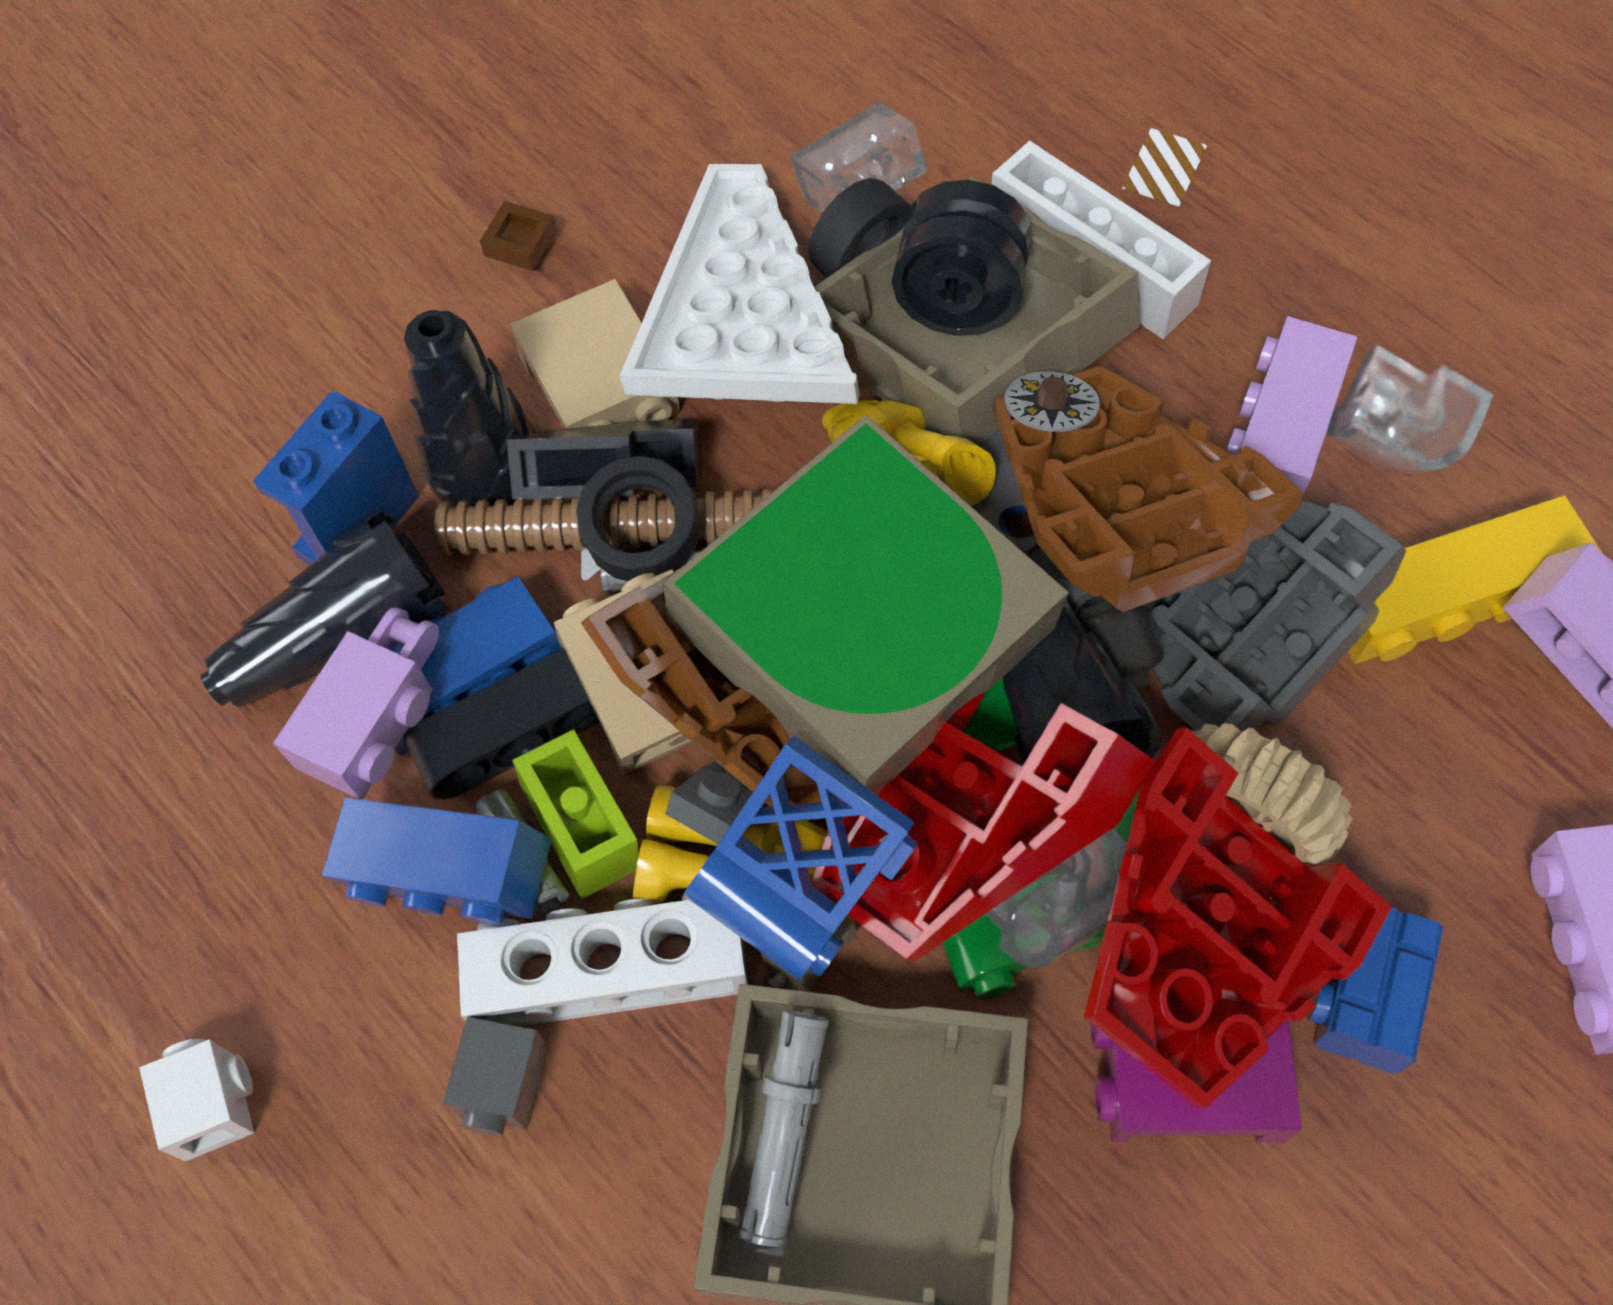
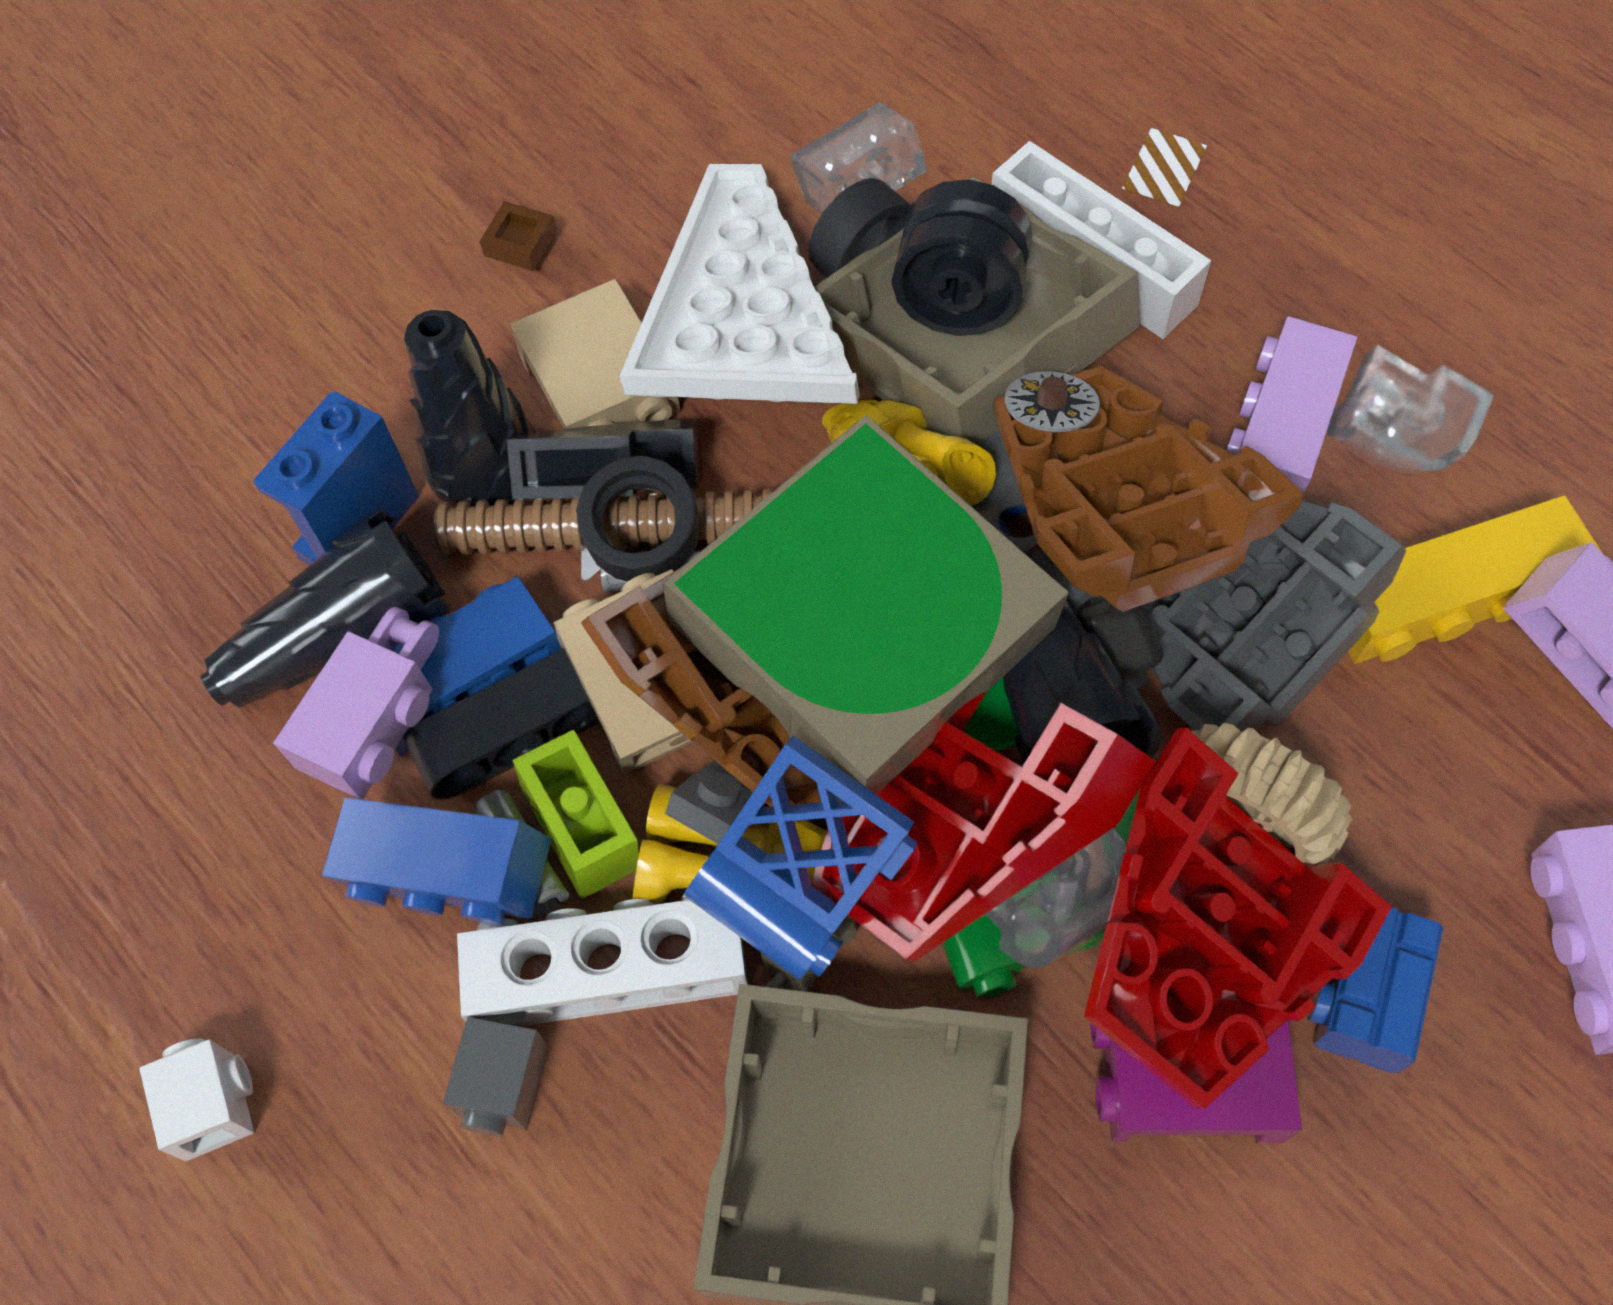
(781, 1144): light grey pin -> none

